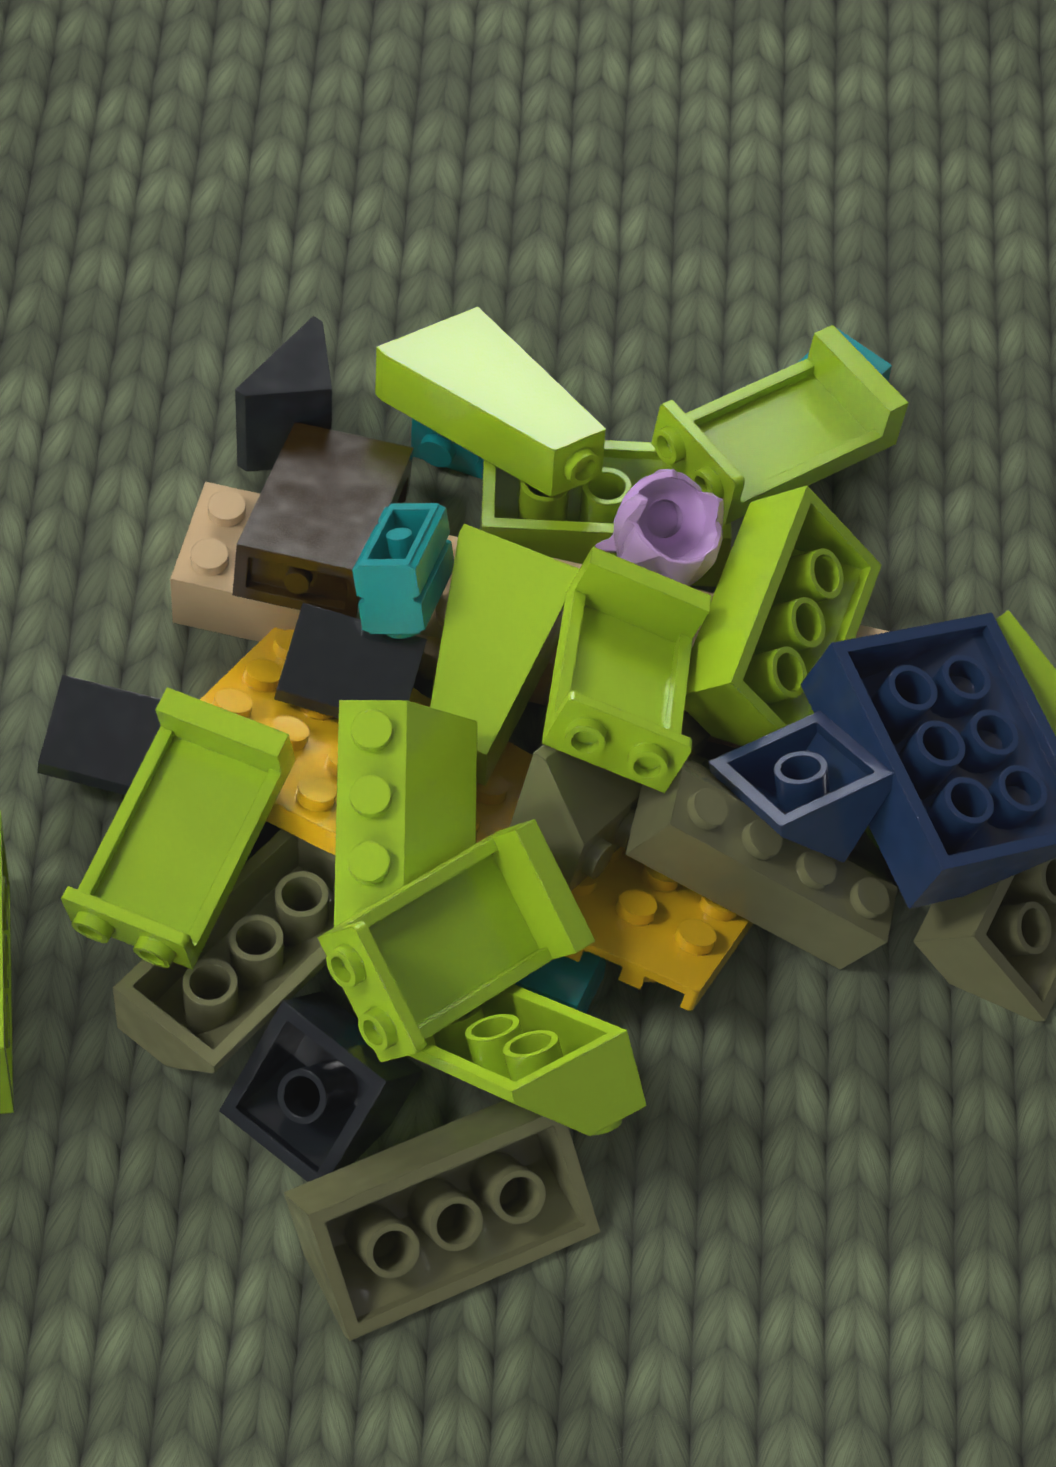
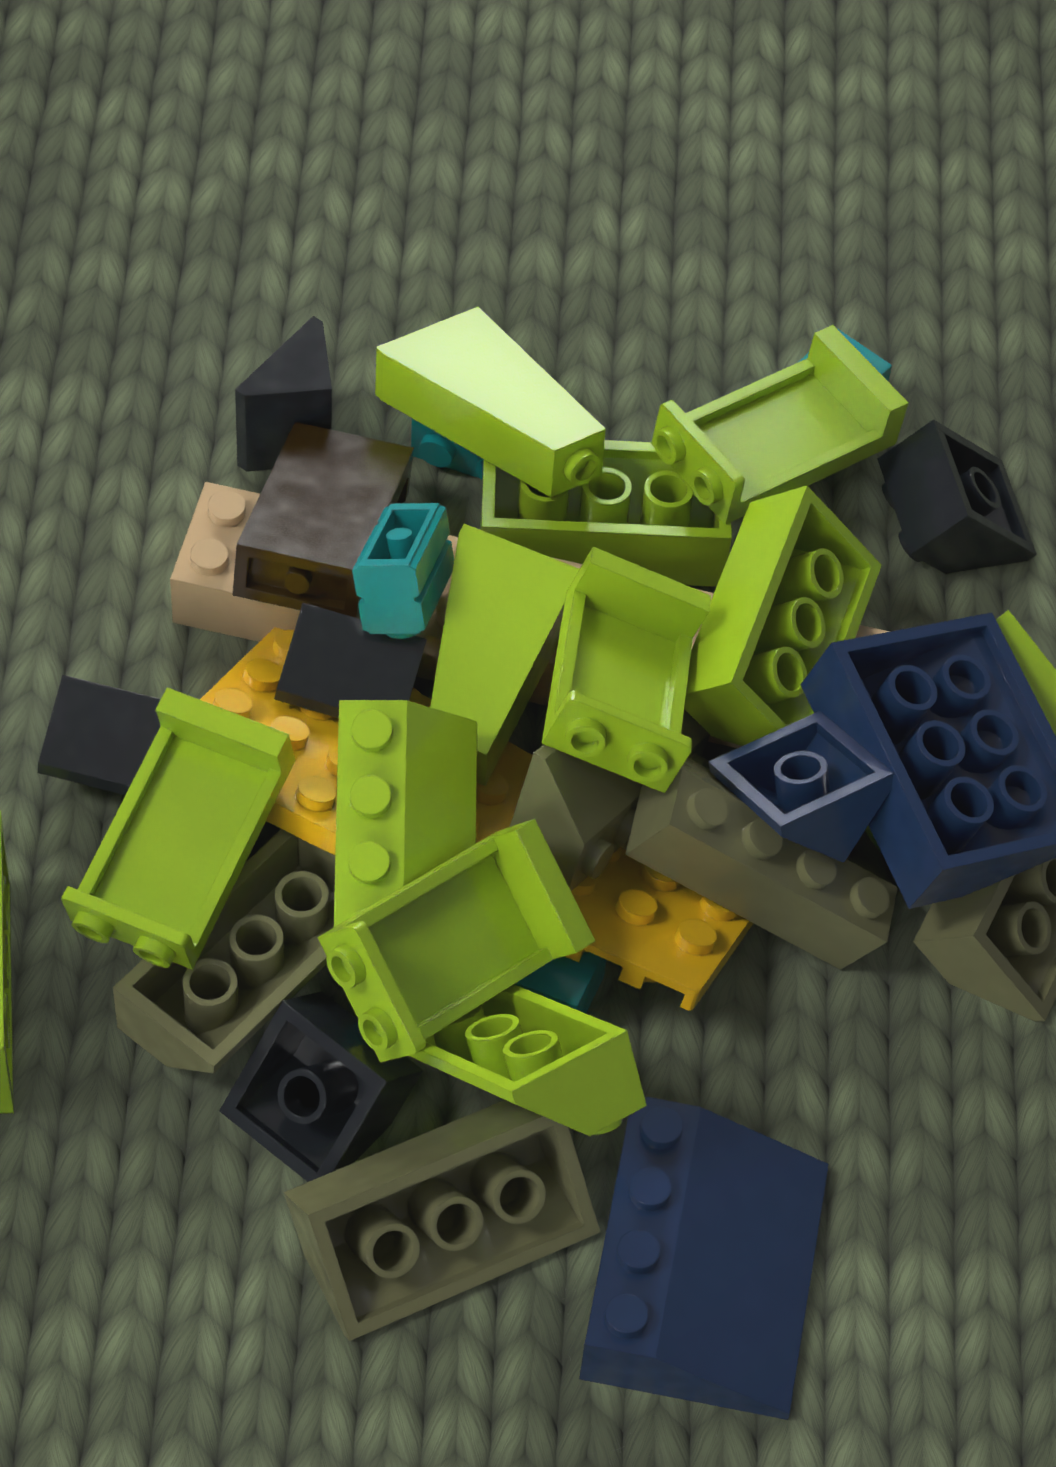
(668, 527): lavender hair -> none
(705, 1262): none -> dark blue slope
(953, 502): none -> black slope

